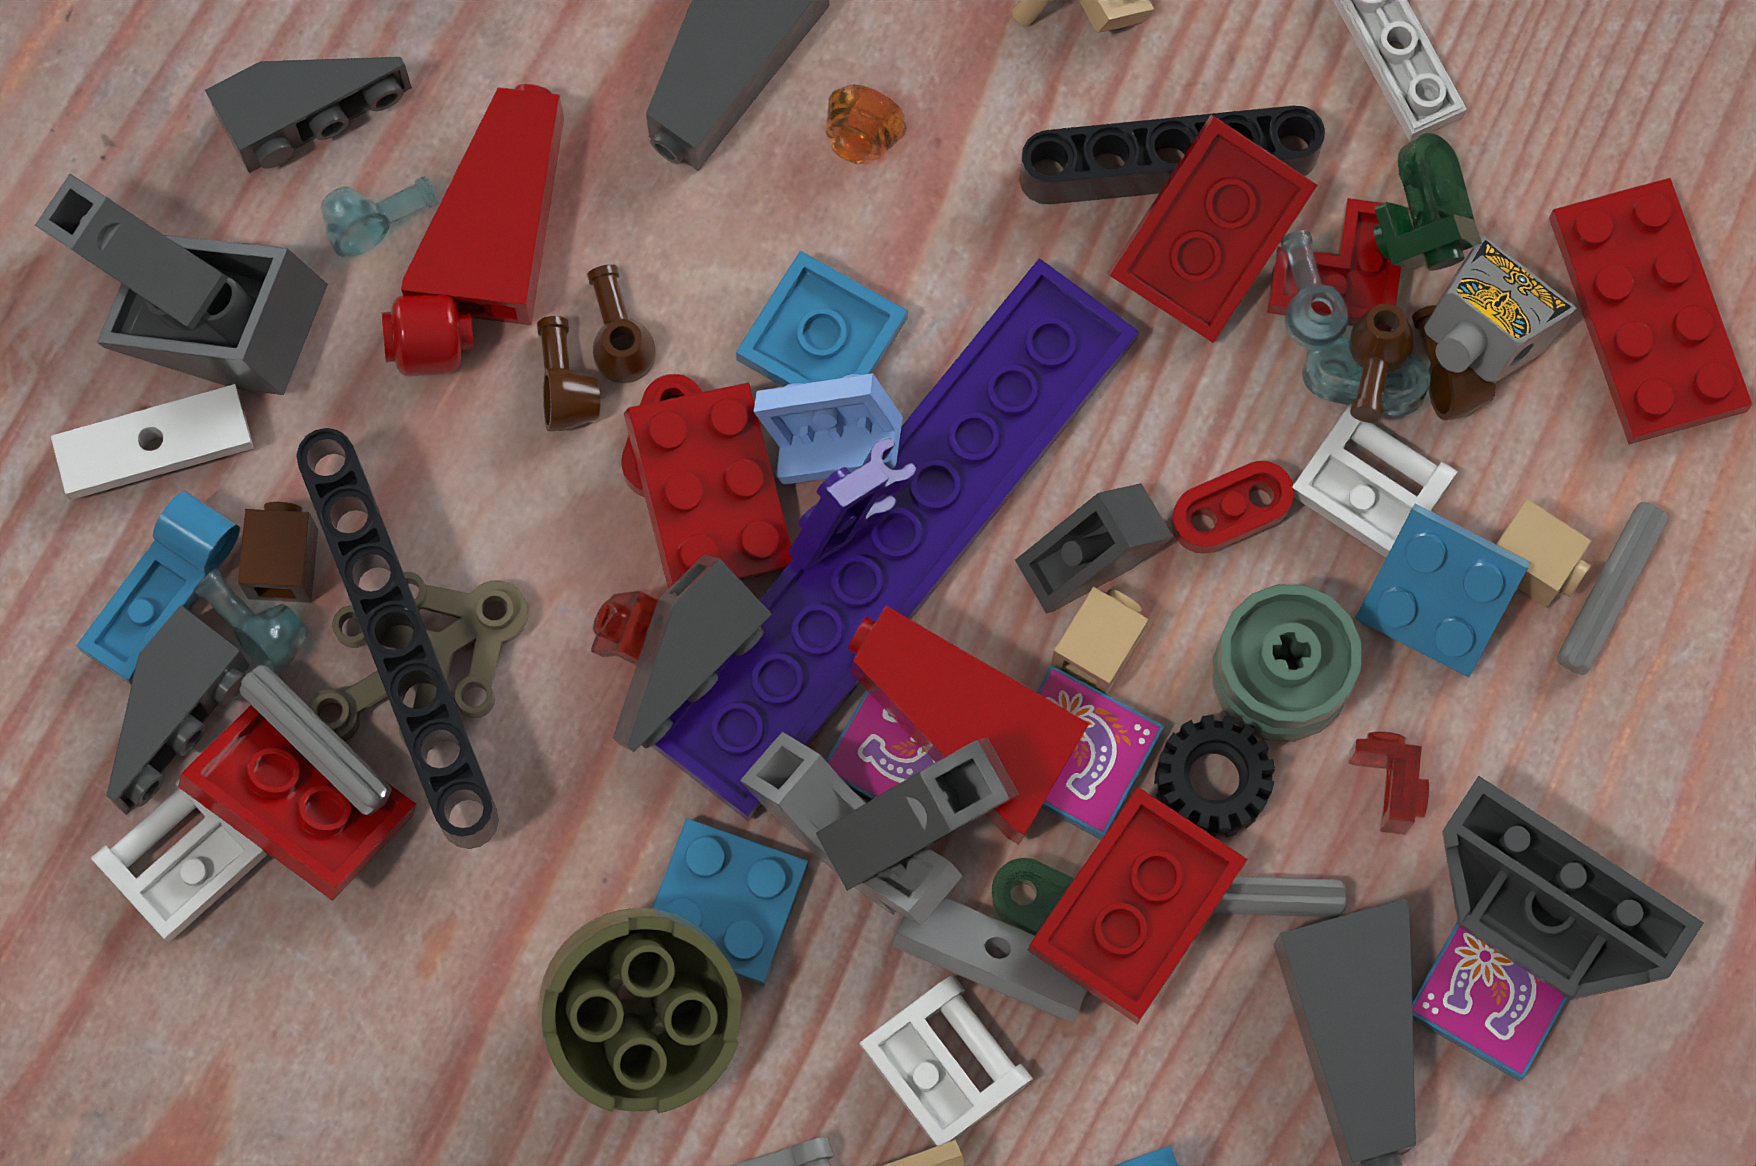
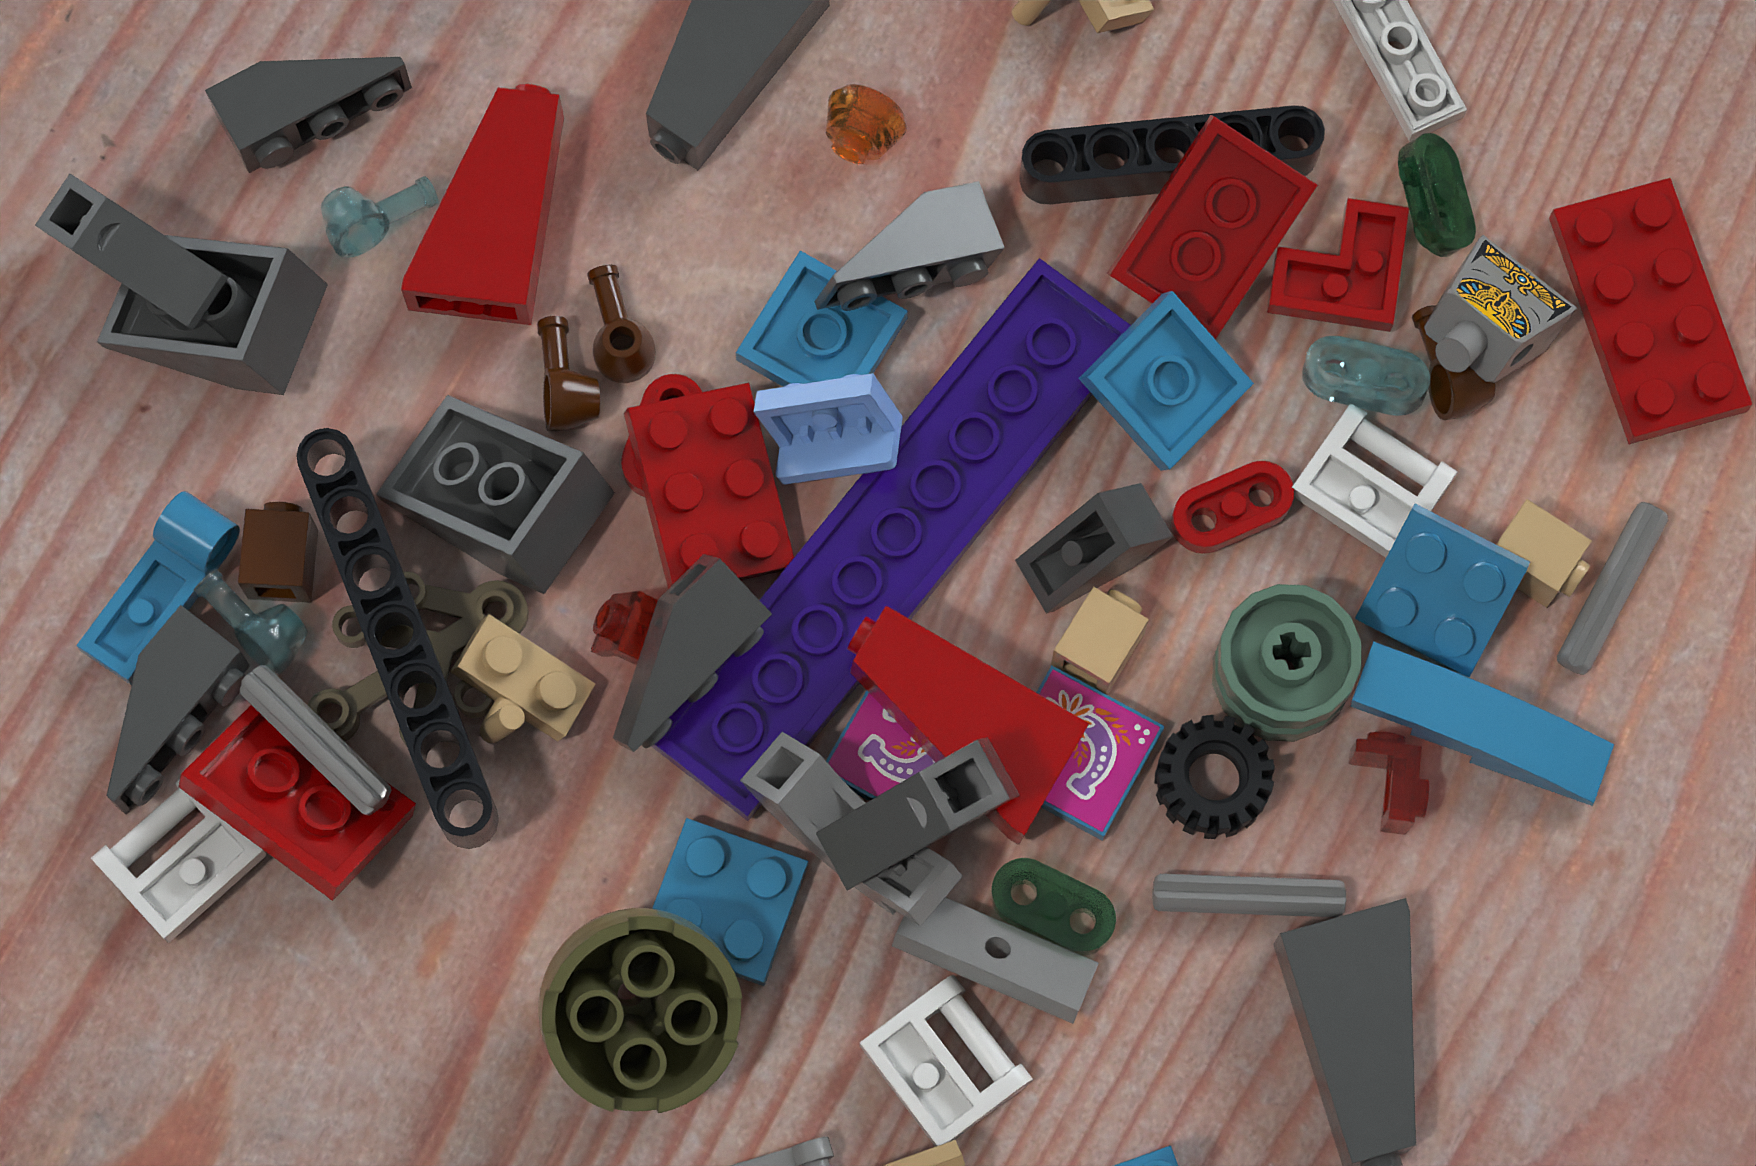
(115, 451): white tile -> none
(426, 334): red head -> none
(498, 492): none -> dark grey slope
(521, 681): none -> tan plate
(849, 505): dark purple plate -> none
(932, 242): none -> slope
(1137, 905): red plate -> none
(1166, 381): none -> dark azure plate
(1300, 320): clear light blue bar -> none
(1378, 355): reddish brown bar -> none
(1432, 245): dark green bracket -> none
(1482, 723): none -> dark azure slope
(1486, 1004): tile -> none
(1557, 901): dark grey wedge -> none

